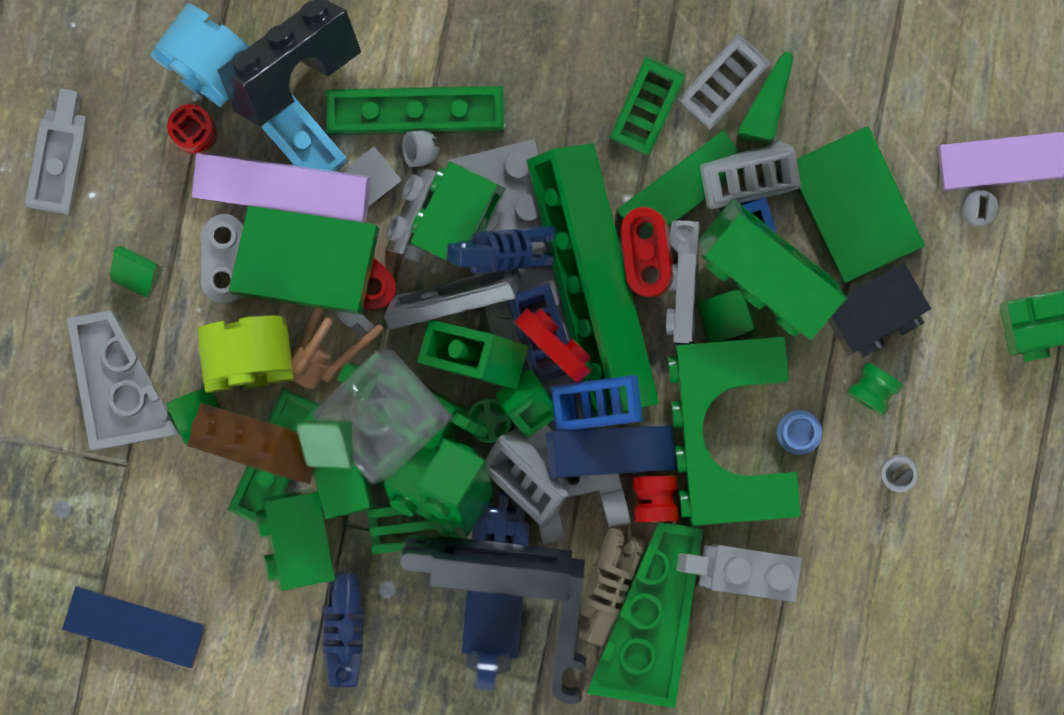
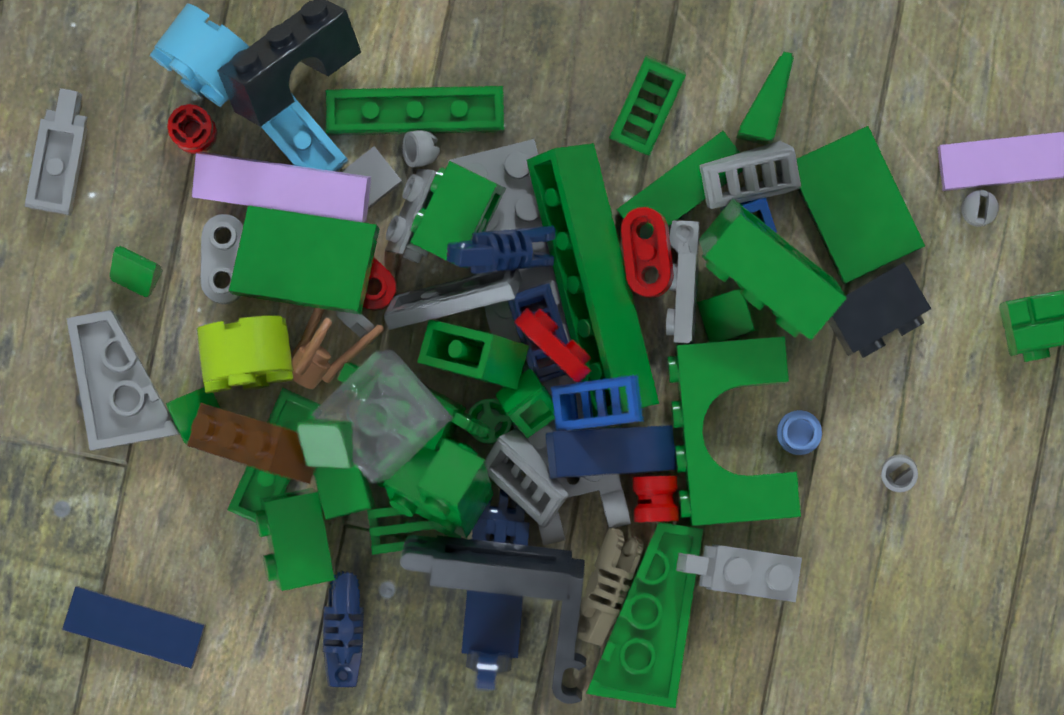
(751, 53): light grey slope -> none
(874, 389): green wheel -> none

